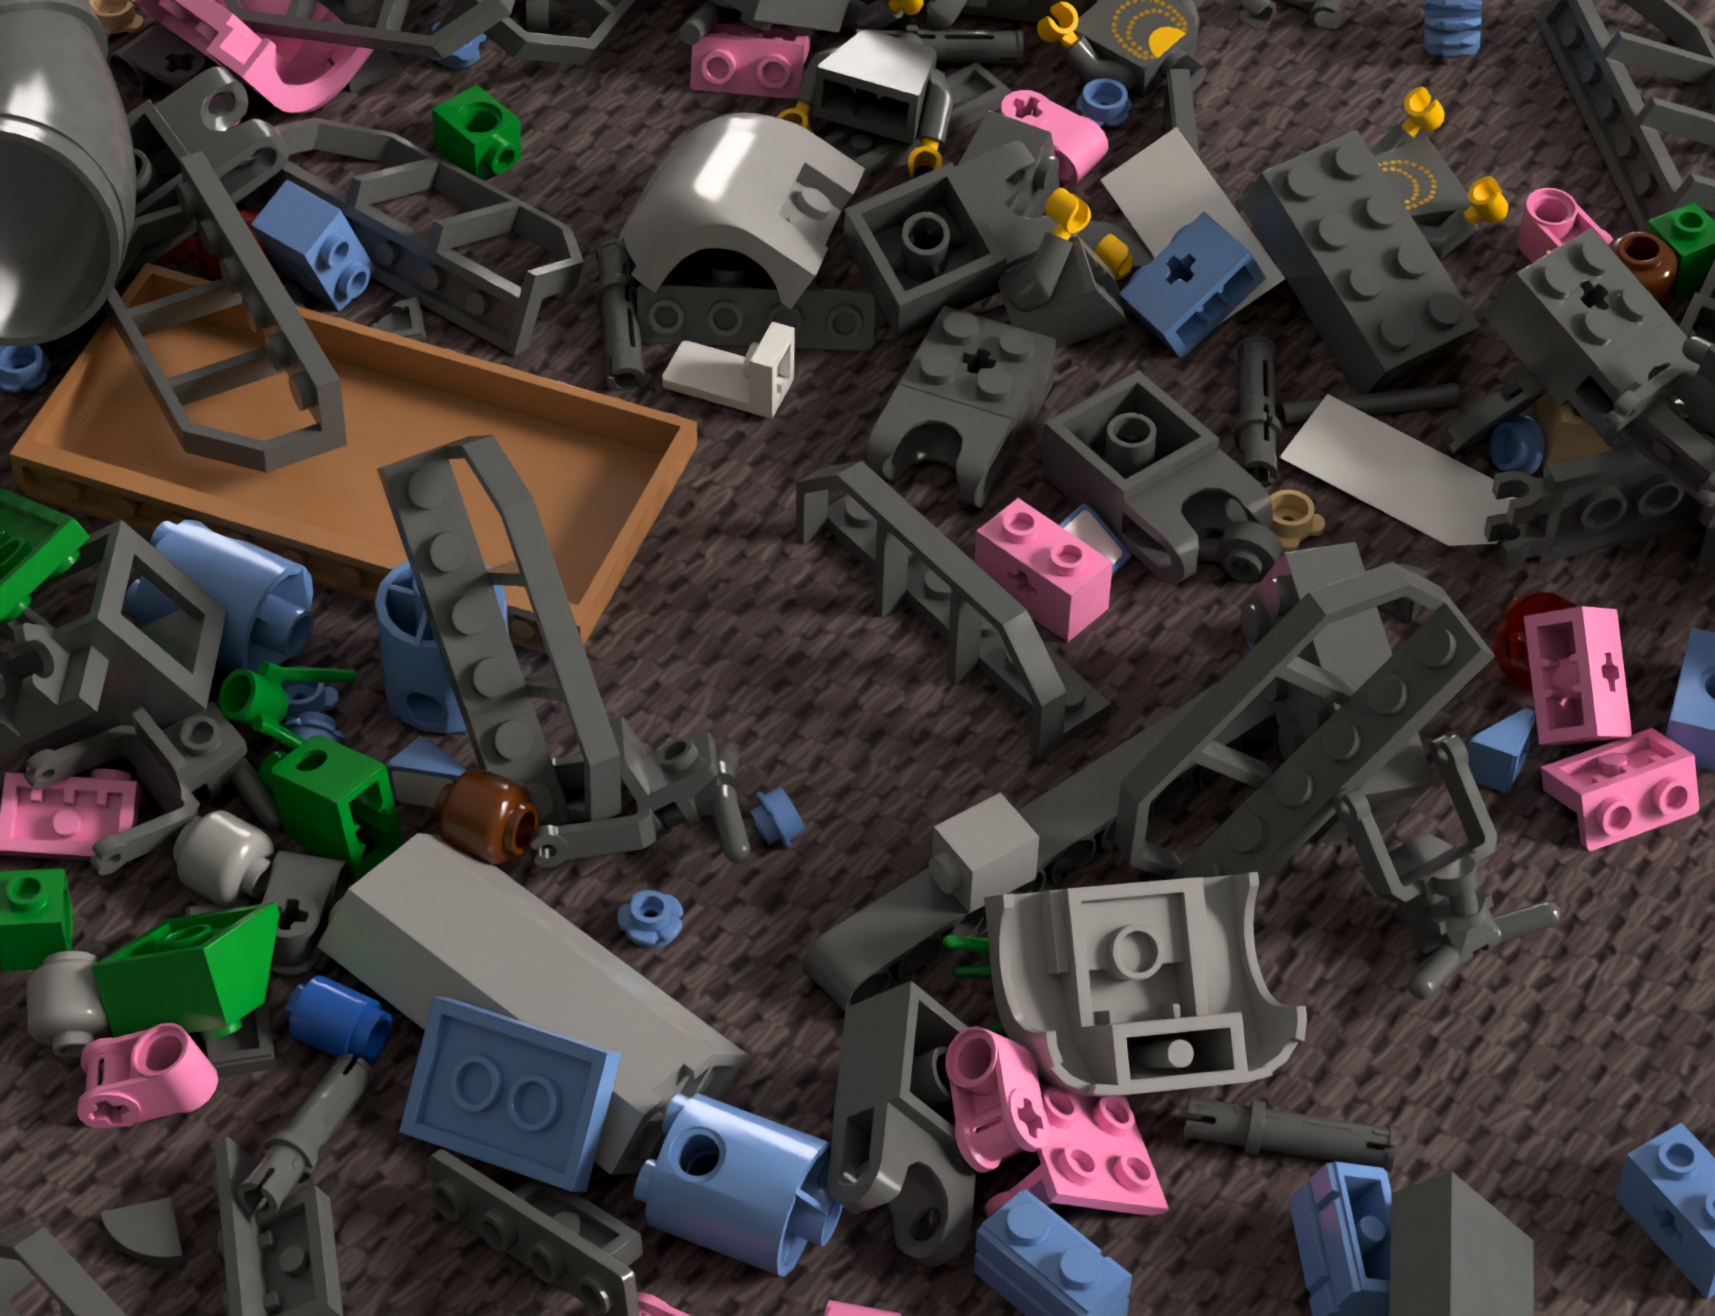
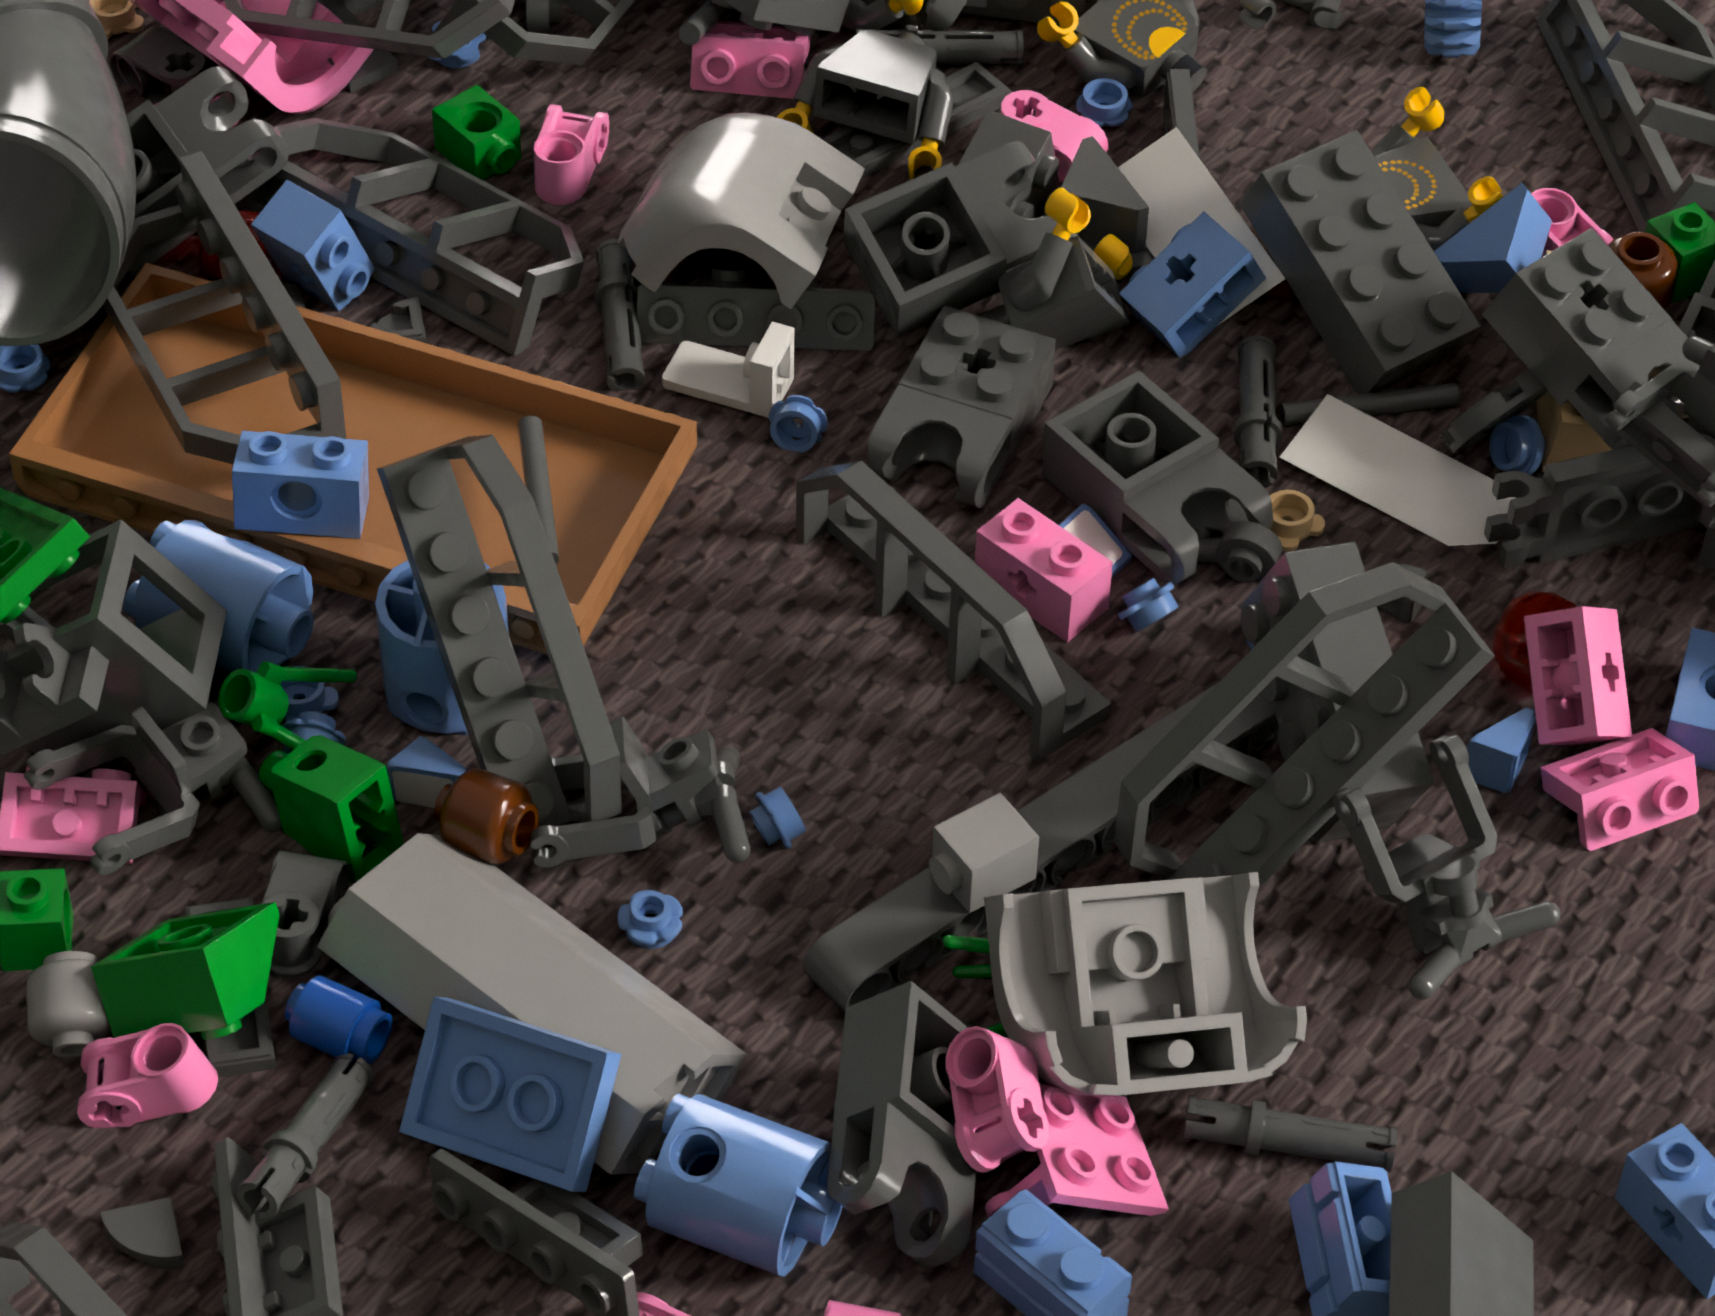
(223, 858): light grey head -> none
(300, 484): none -> medium blue brick
(537, 475): none -> dark grey bar
(568, 154): none -> bright pink piece
(784, 427): none -> medium blue plate
(1110, 197): none -> dark grey slope
(1148, 604): none -> medium blue plate
(1496, 244): none -> medium blue slope

